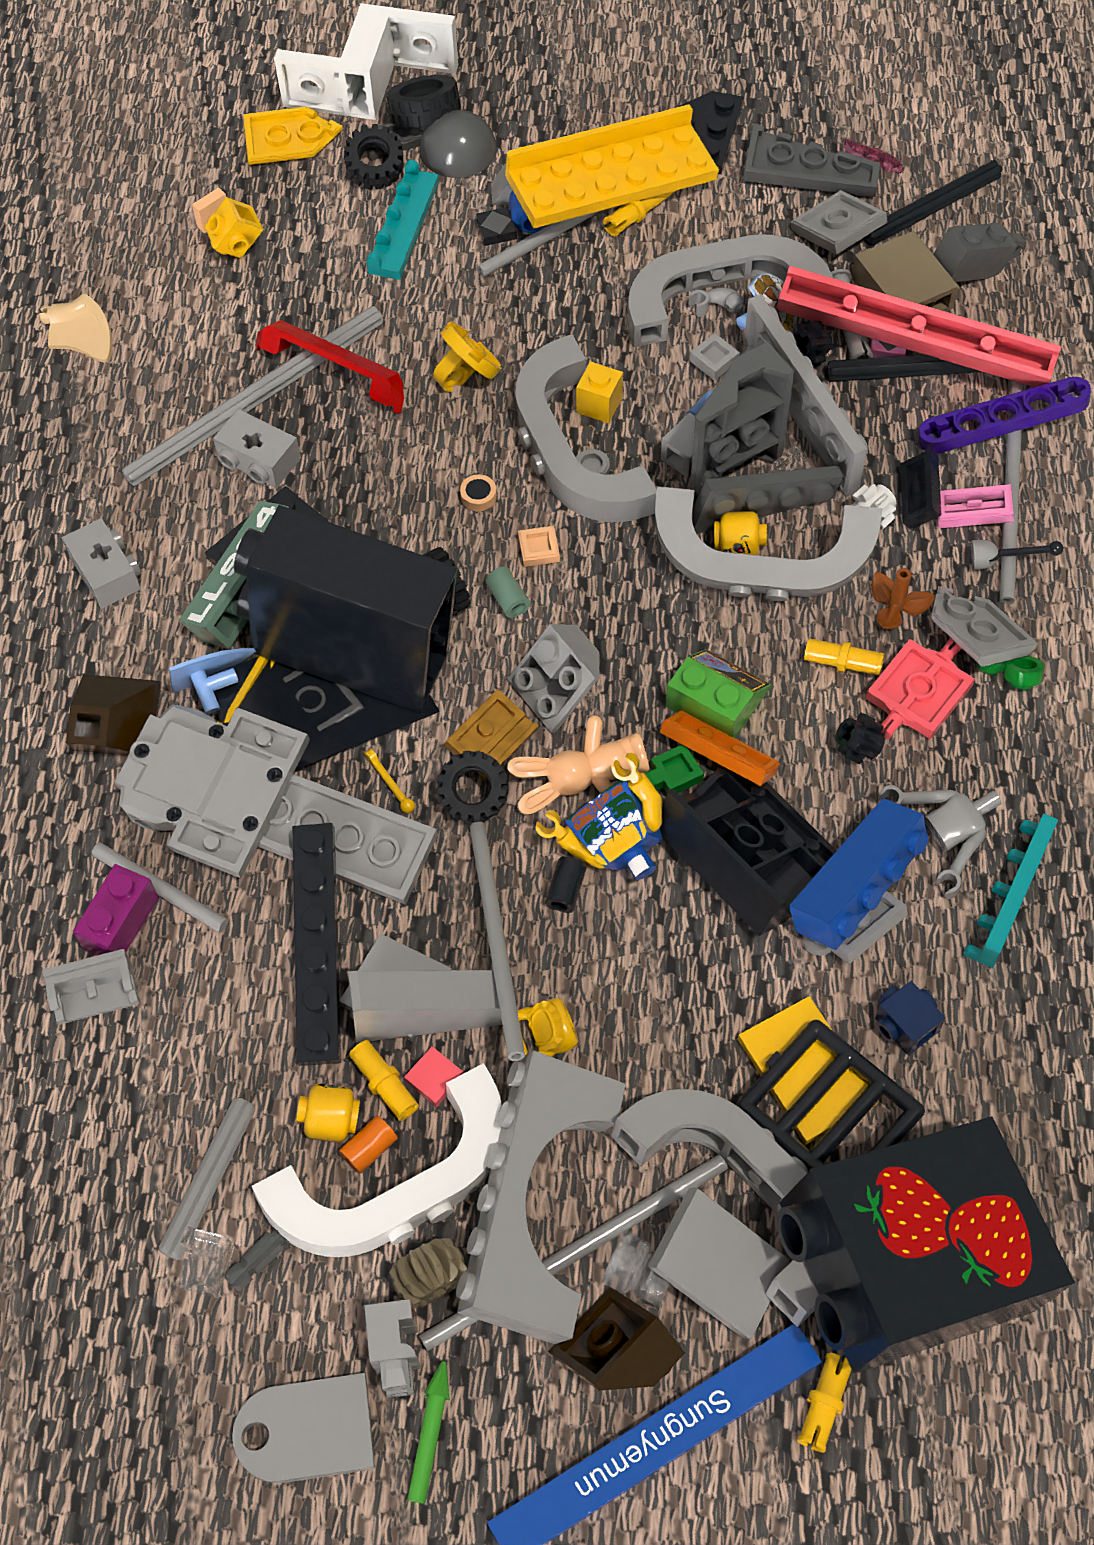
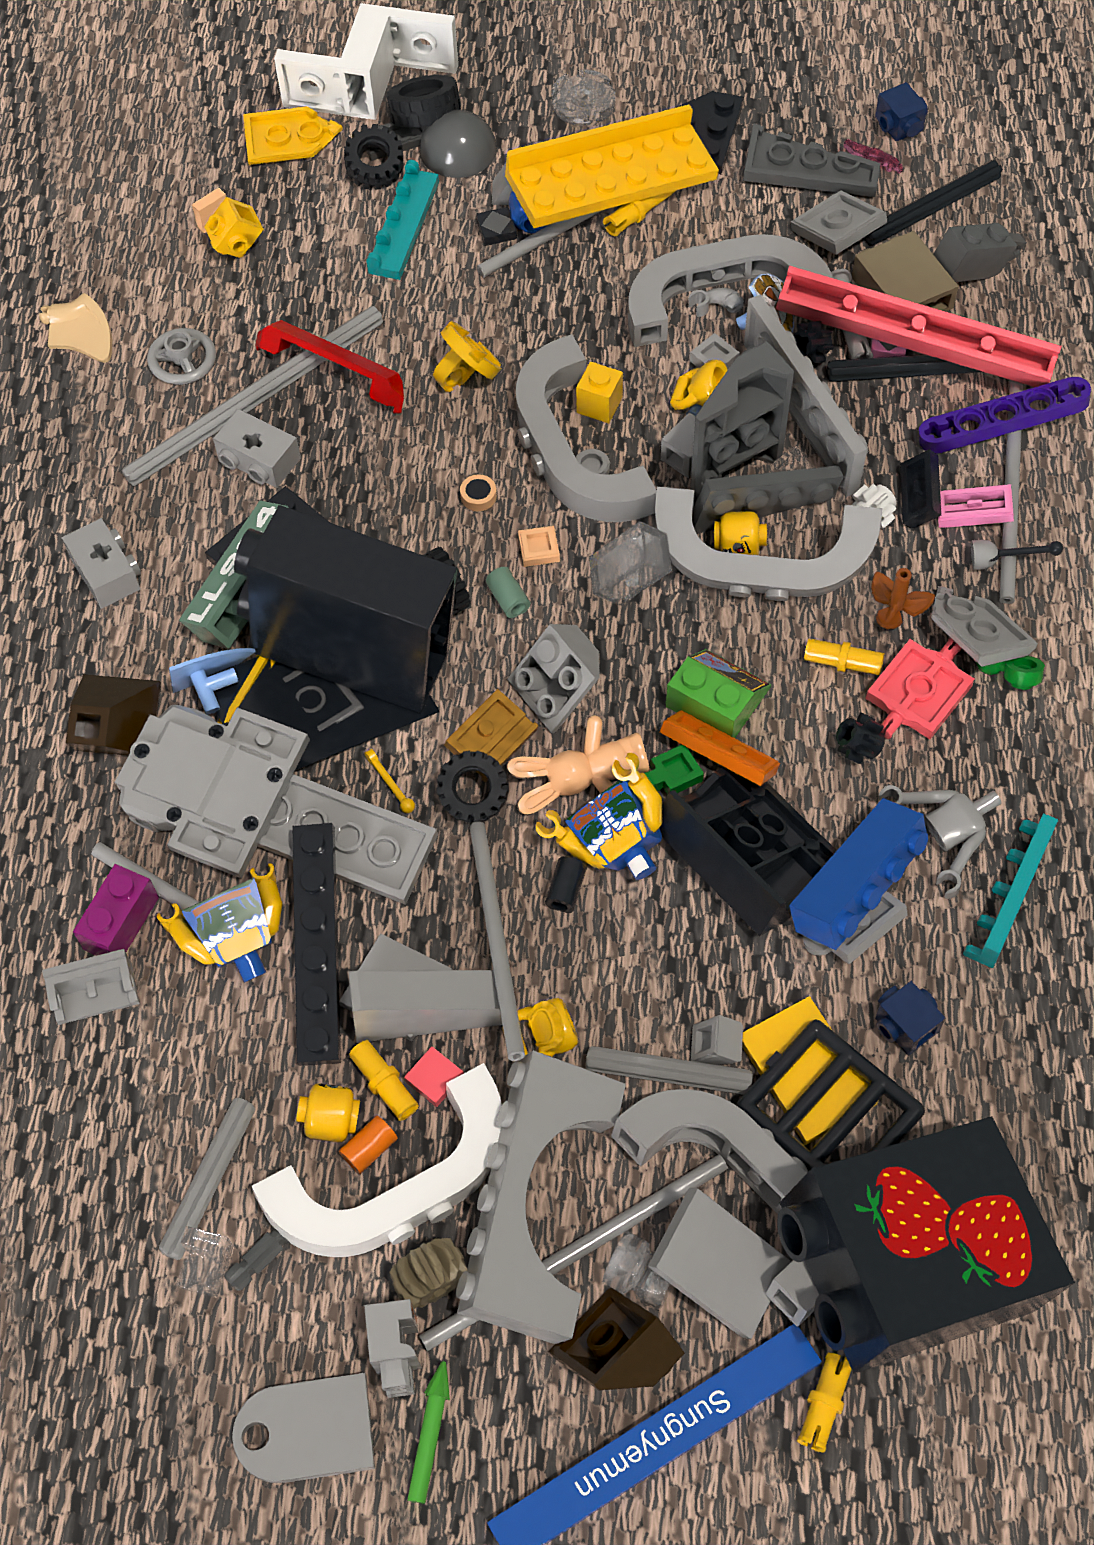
(178, 349): none -> light grey piece
(230, 925): none -> torso
(588, 111): none -> clear plate
(630, 563): none -> clear brick
(668, 1070): none -> light grey axle
(697, 384): none -> yellow piece
(717, 1041): none -> light grey slope
(901, 112): none -> dark blue brick

